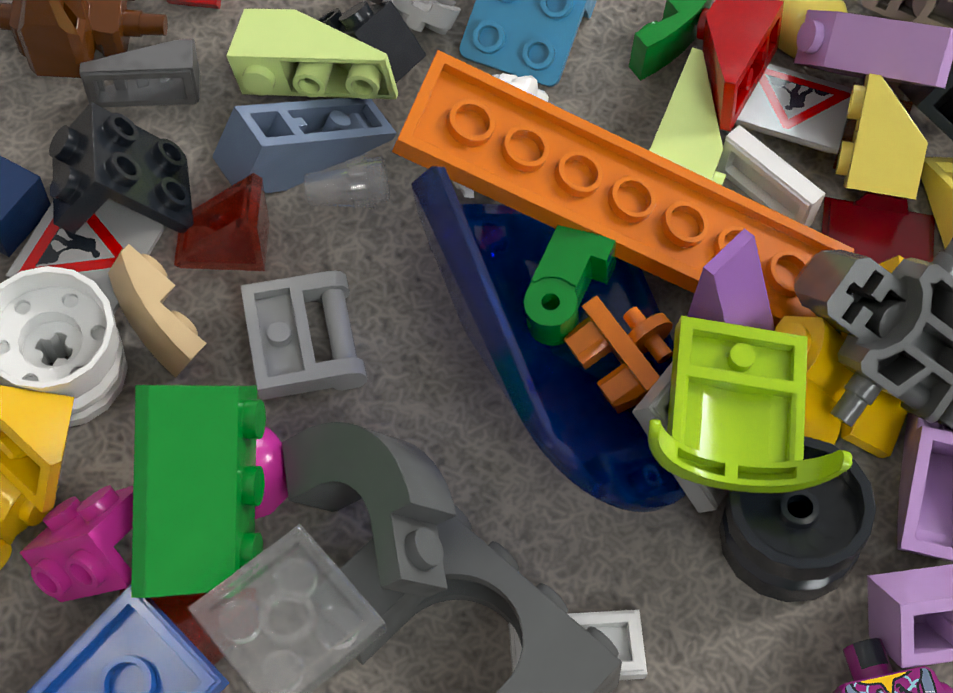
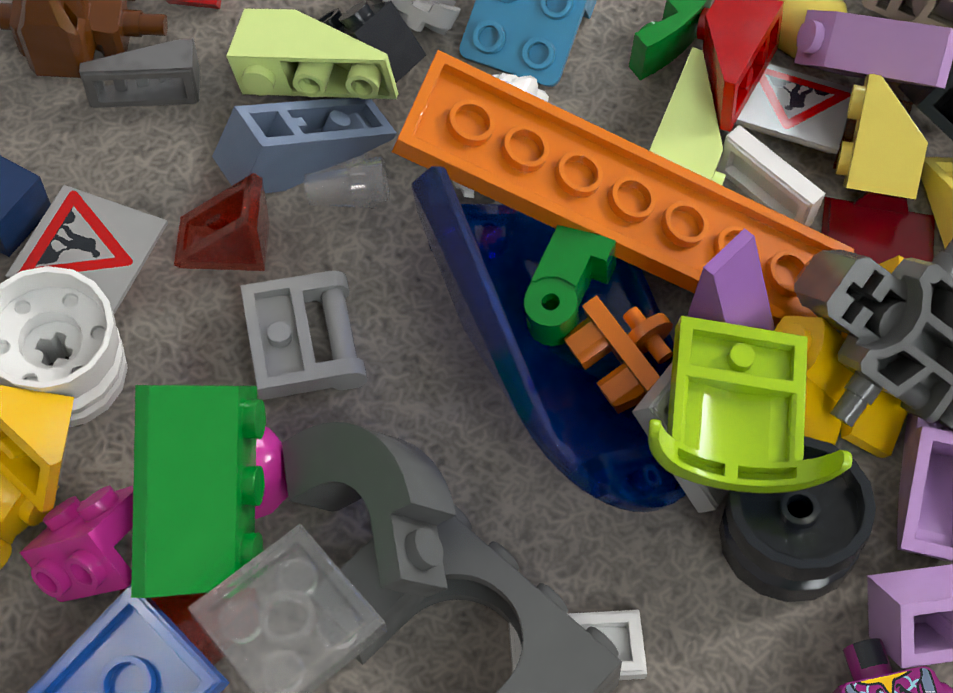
(115, 160): black bracket -> none
(141, 289): tan slope -> none

